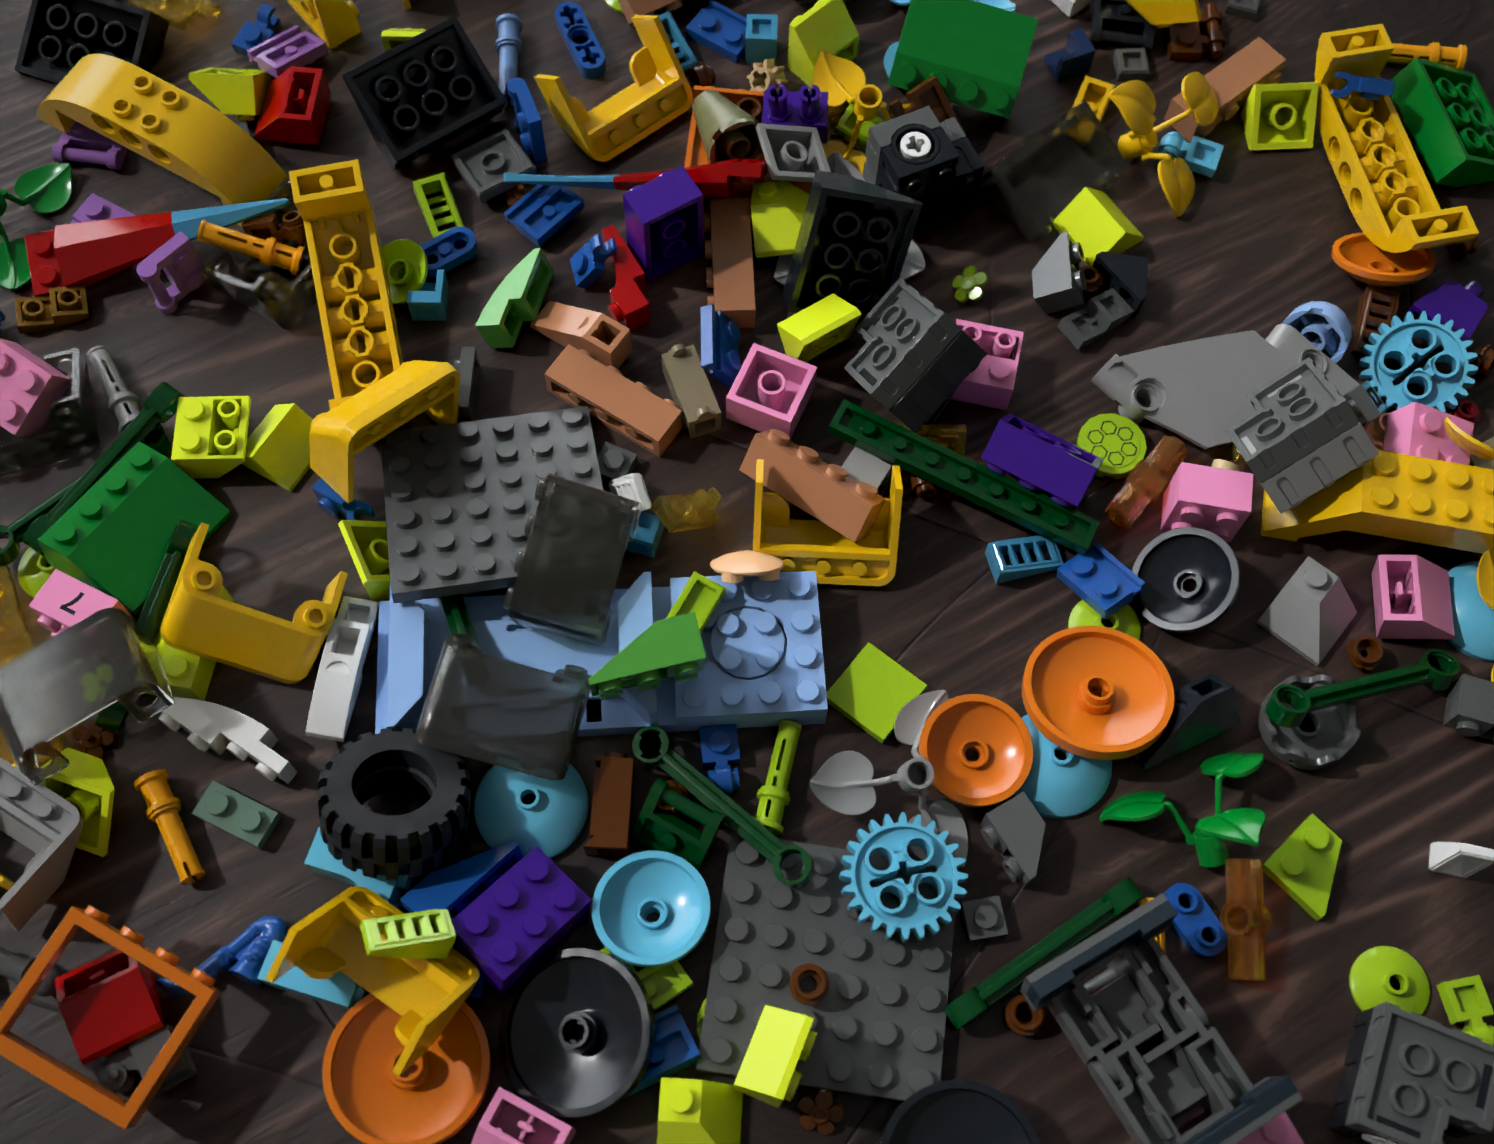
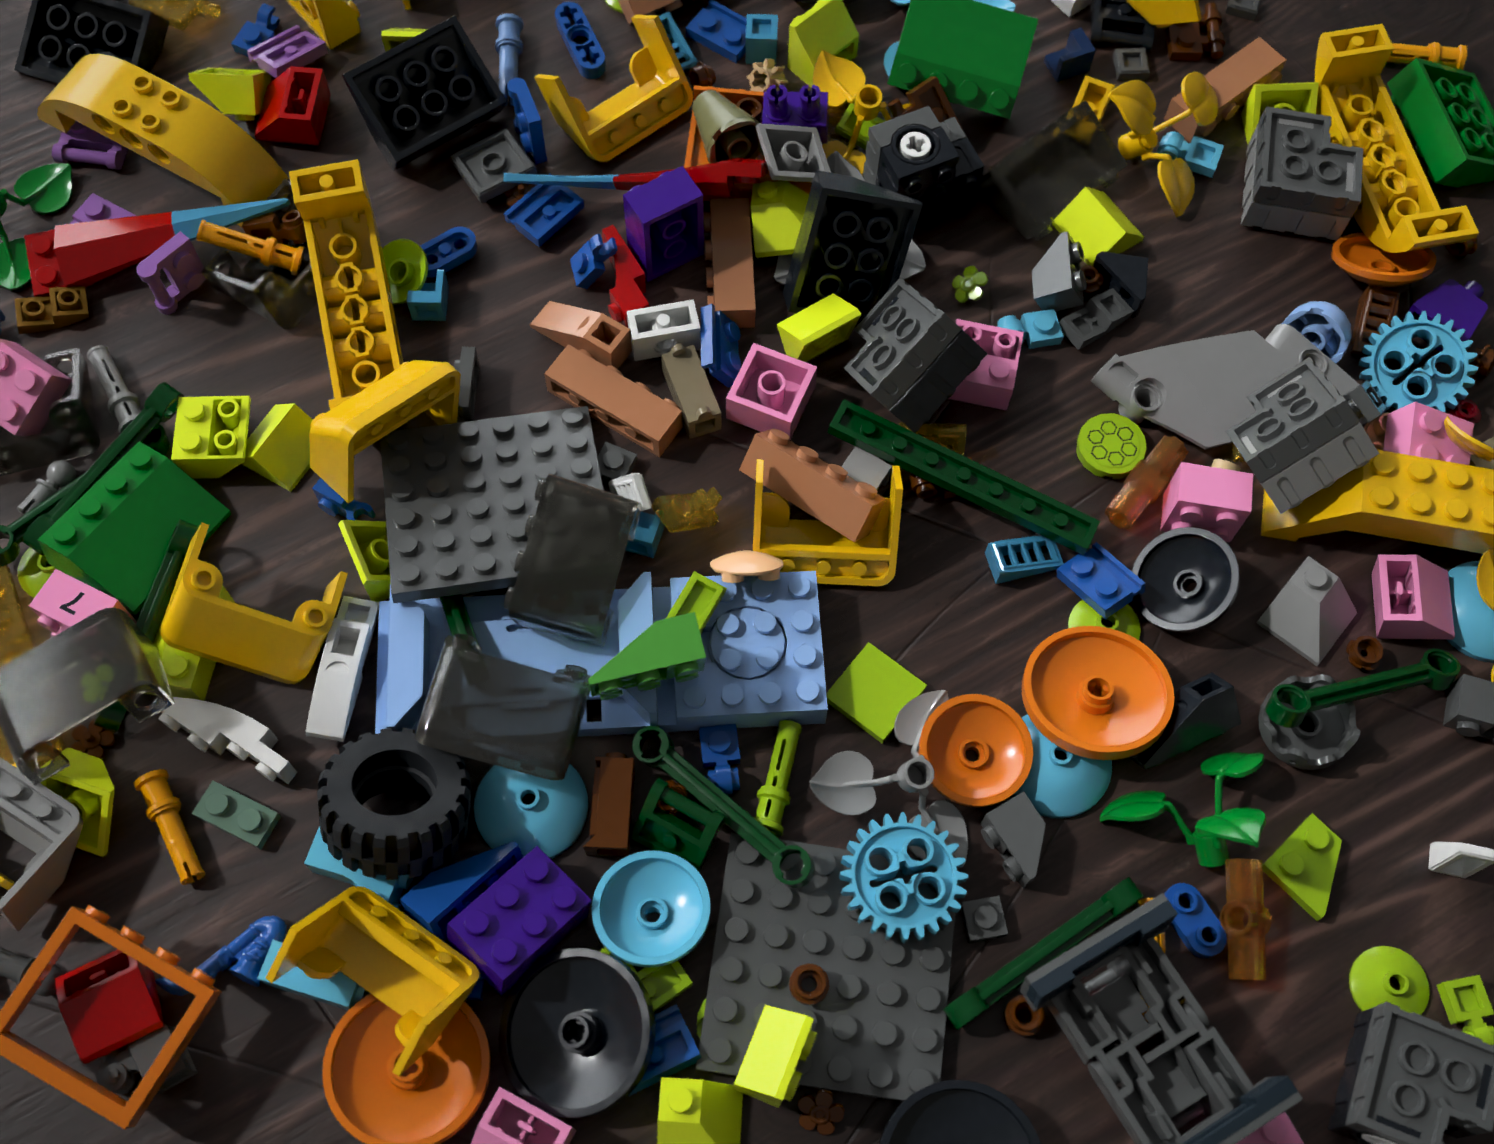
(58, 476): none -> light grey pin
(424, 933): lime slope -> none
(433, 185): lime slope -> none
(515, 300): bright green slope -> none
(663, 326): none -> white brick
(1039, 327): none -> medium azure plate
(1041, 460): dark purple brick -> none
(1299, 177): none -> dark grey piece
(1370, 87): blue plate -> none

